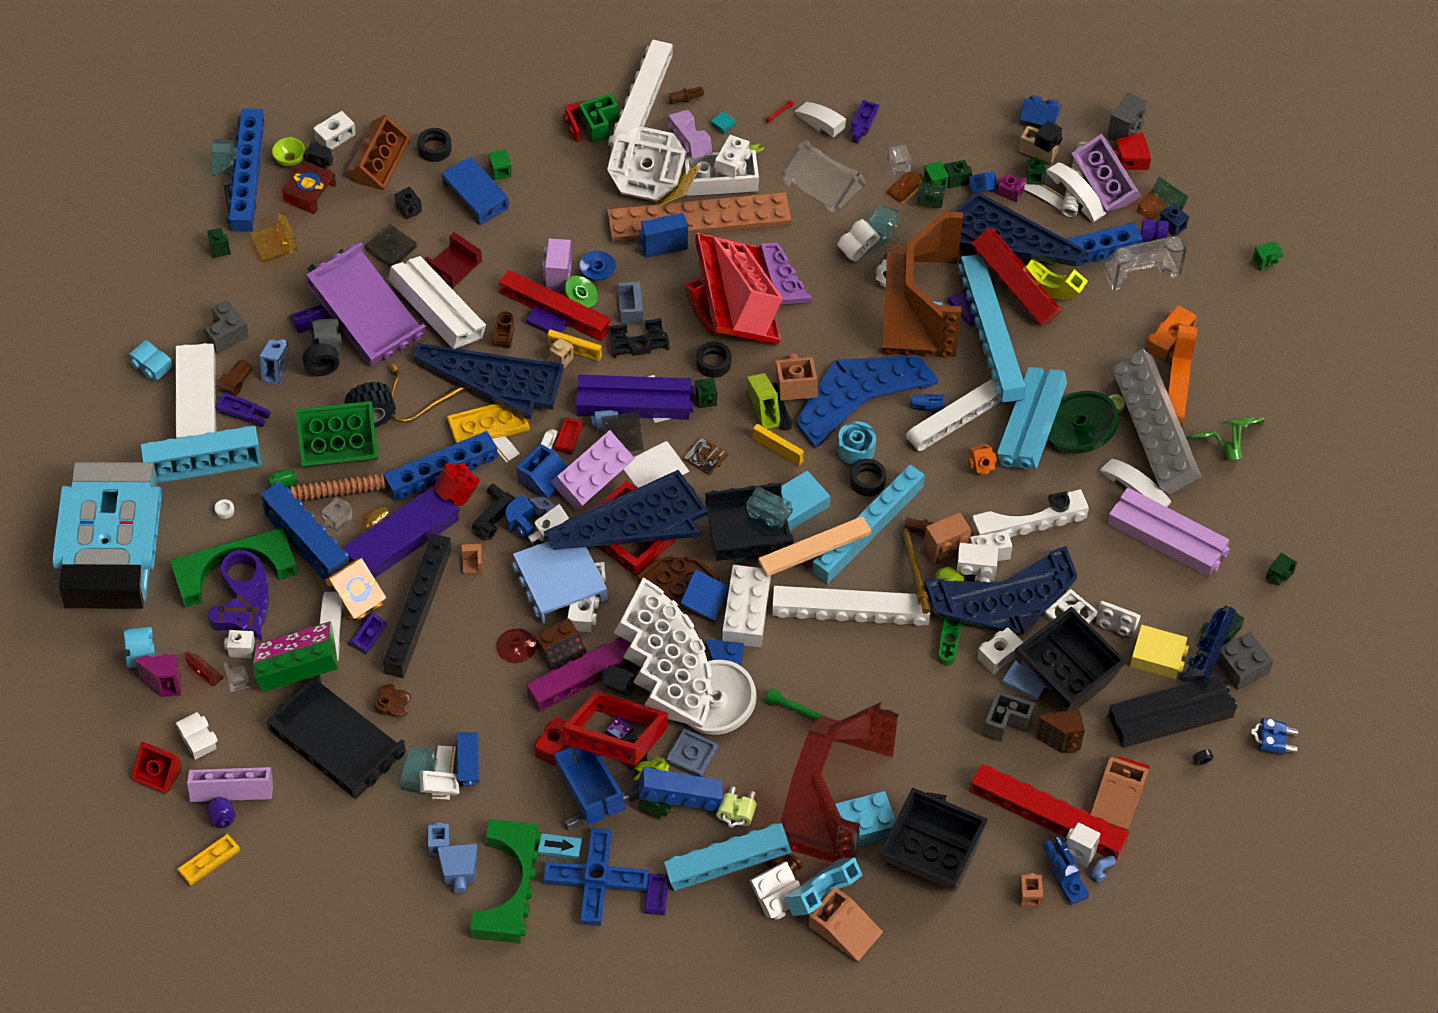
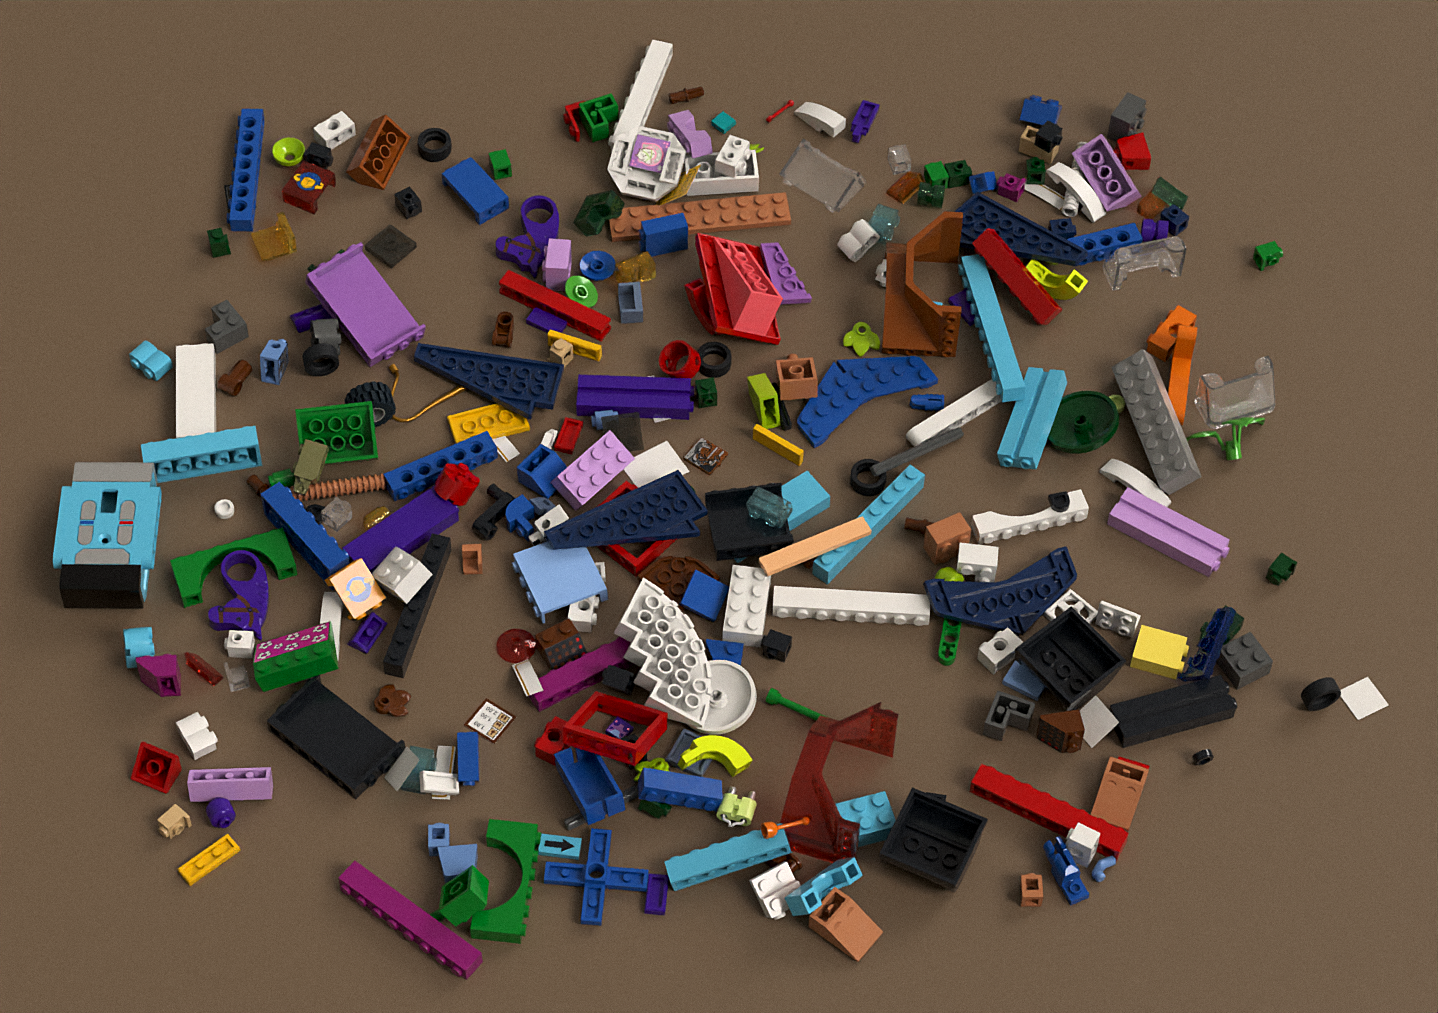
(173, 822): none -> tan brick
(223, 155): clear light blue slope -> none
(242, 409): dark purple hinge -> none
(257, 484): none -> reddish brown axle
(309, 466): none -> olive hinge
(316, 511): none -> black tile
(401, 574): none -> white brick
(402, 768): none -> white sticker
(410, 920): none -> magenta brick
(436, 302): white brick -> none
(456, 260): dark red panel -> none
(462, 897): none -> green brick
(490, 720): none -> sticker
(527, 677): none -> white sticker
(528, 249): none -> dark purple animal
(596, 210): none -> clear green brick
(636, 268): none -> clear yellow brick
(649, 153): none -> sticker
(655, 341): black piece -> none
(672, 353): none -> red piece
(719, 748): none -> neon yellow arch
(770, 829): none -> orange hinge
(776, 645): none -> black brick
(856, 442): medium azure brick -> none
(861, 341): none -> lime plate
(916, 451): none -> dark grey axle
(922, 595): pearl gold bar -> none
(982, 459): orange brick -> none
(997, 539): white brick -> none
(1063, 228): none -> dark blue brick
(1097, 721): none -> white sticker
(1236, 398): none -> clear windscreen
(1273, 737): blue piece -> none
(1320, 694): none -> black tyre
(1363, 698): none -> white sticker

